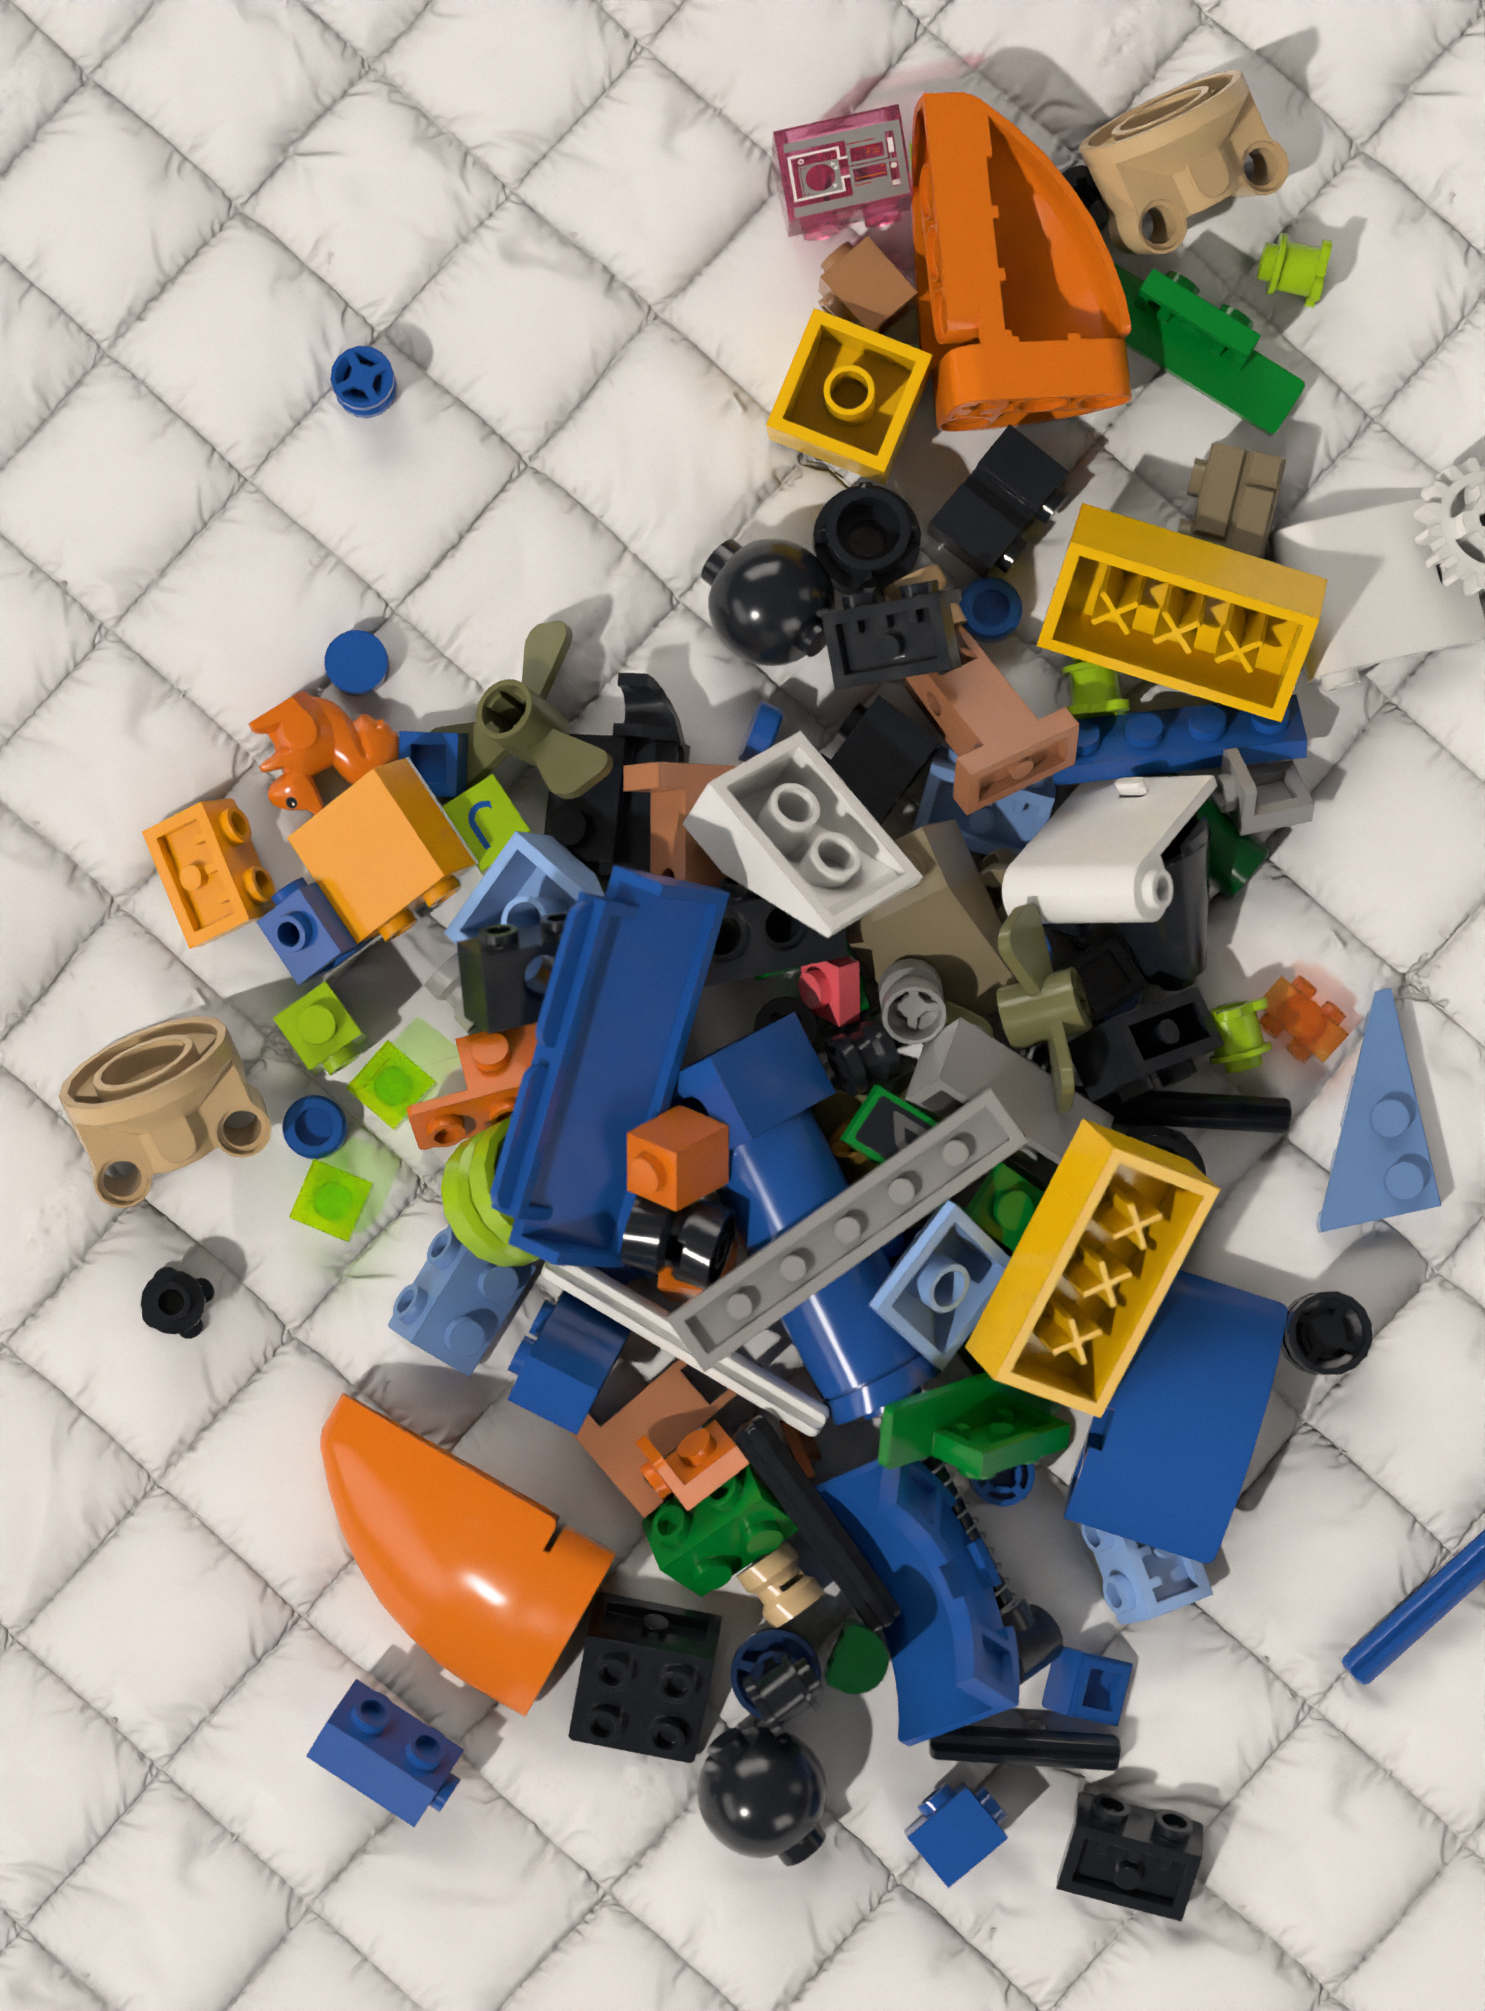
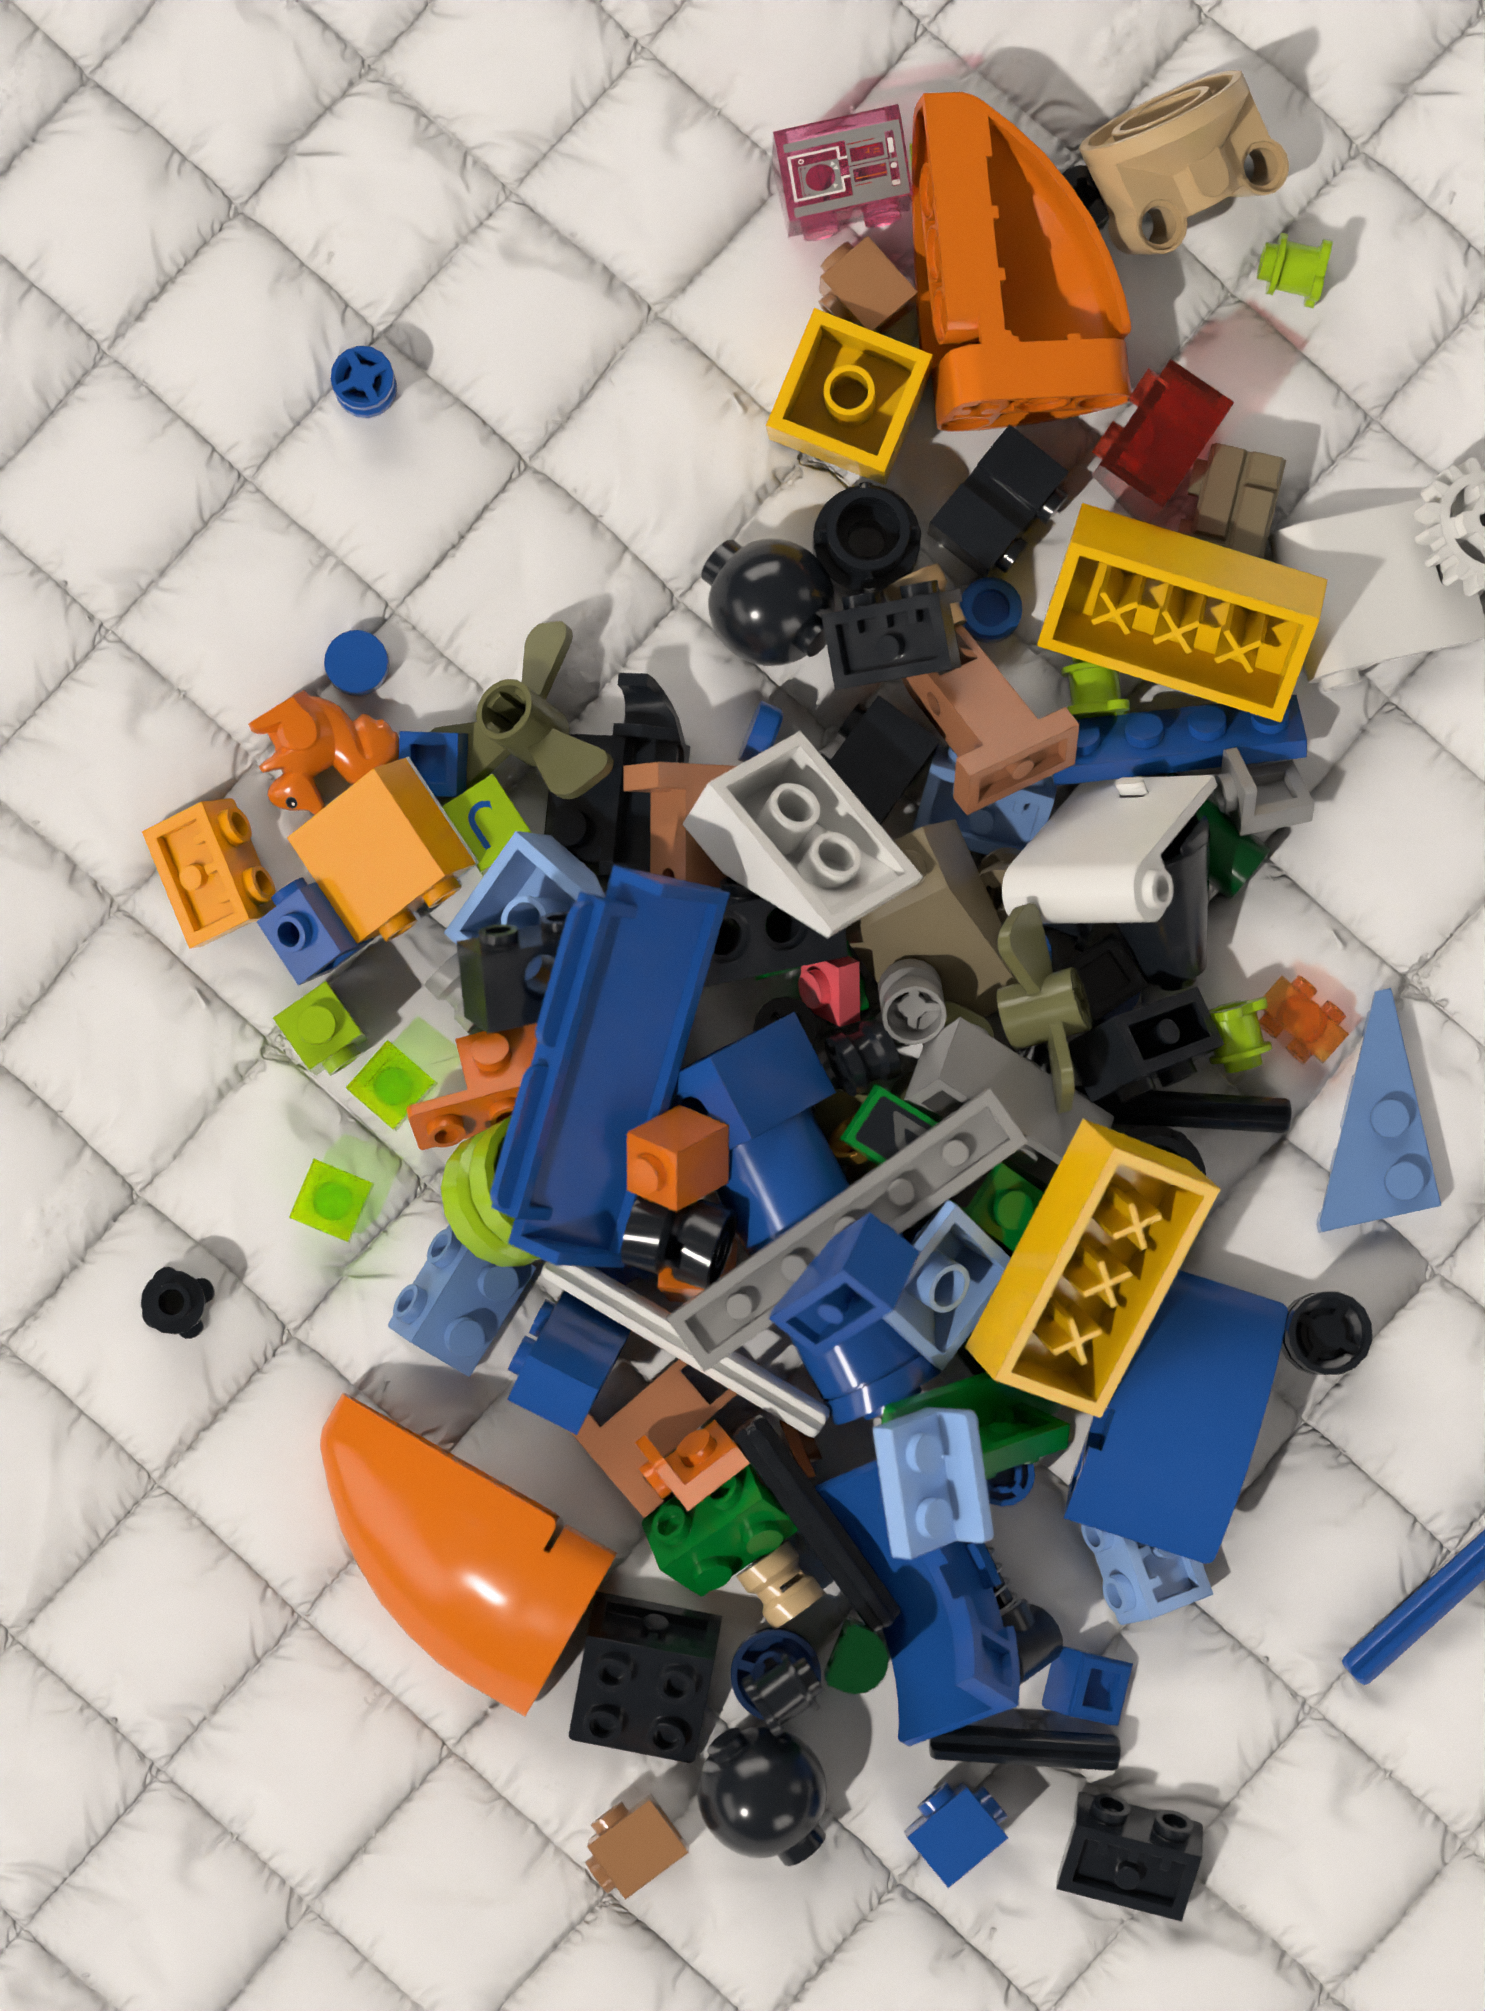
(162, 1104): tan piece -> none
(315, 1127): blue tile -> none
(387, 1754): blue brick -> none
(633, 1846): none -> medium nougat brick
(846, 1286): none -> blue slope
(932, 1480): none -> light blue bracket
(1159, 441): none -> clear red slope
(1207, 348): green bracket -> none

